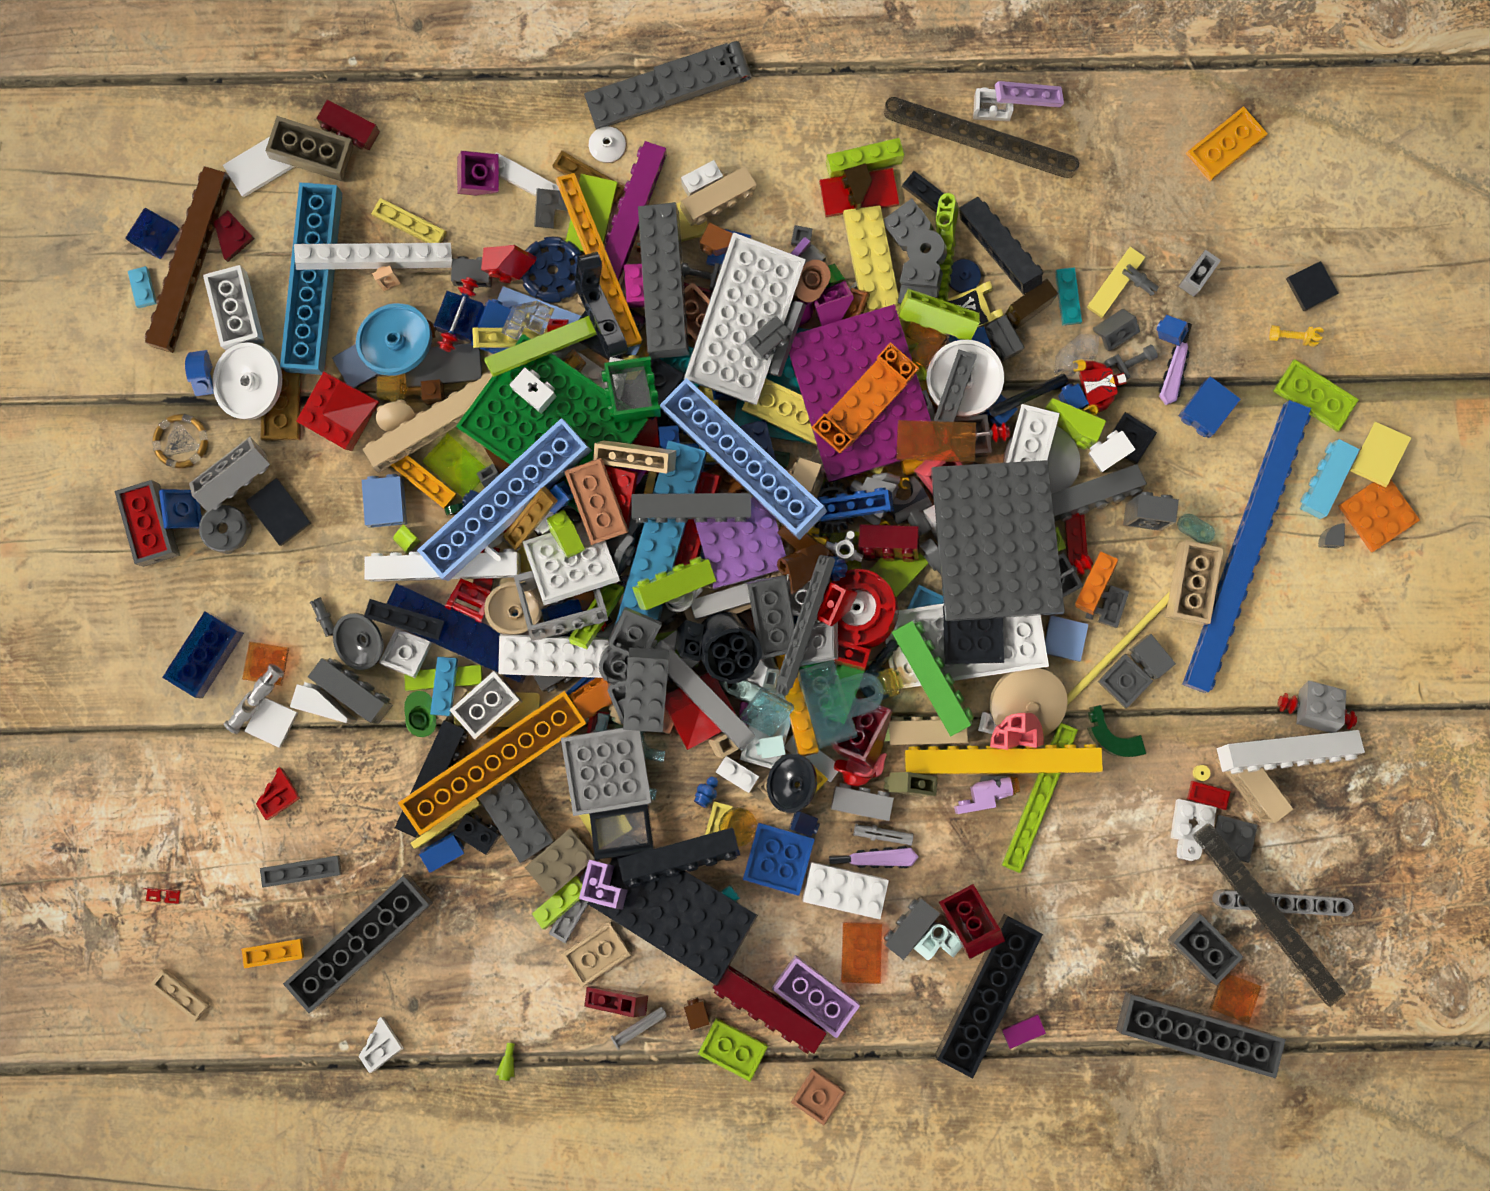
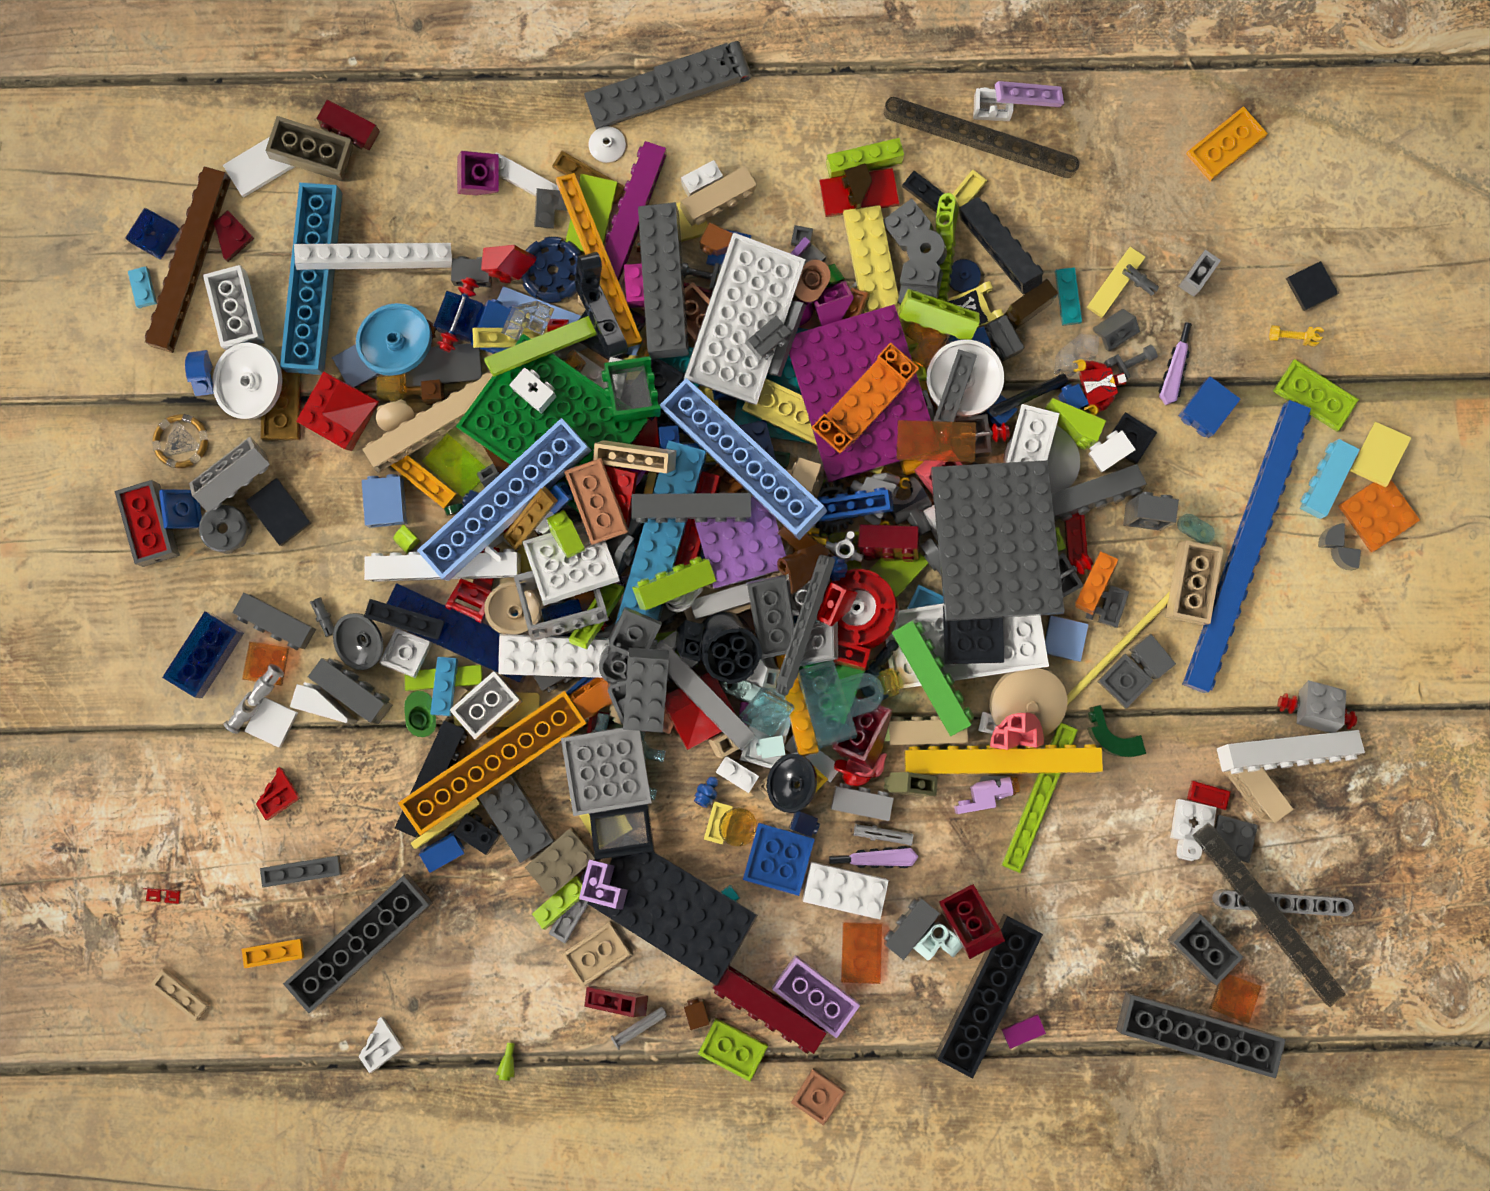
(274, 621): none -> dark grey brick
(386, 278): light nougat plate -> none
(408, 222): light yellow tile -> none
(679, 857): black brick -> none
(969, 188): none -> light yellow tile
(1172, 330): blue brick -> none
(1197, 772): light yellow piece -> none
(1346, 557): none -> dark grey brick

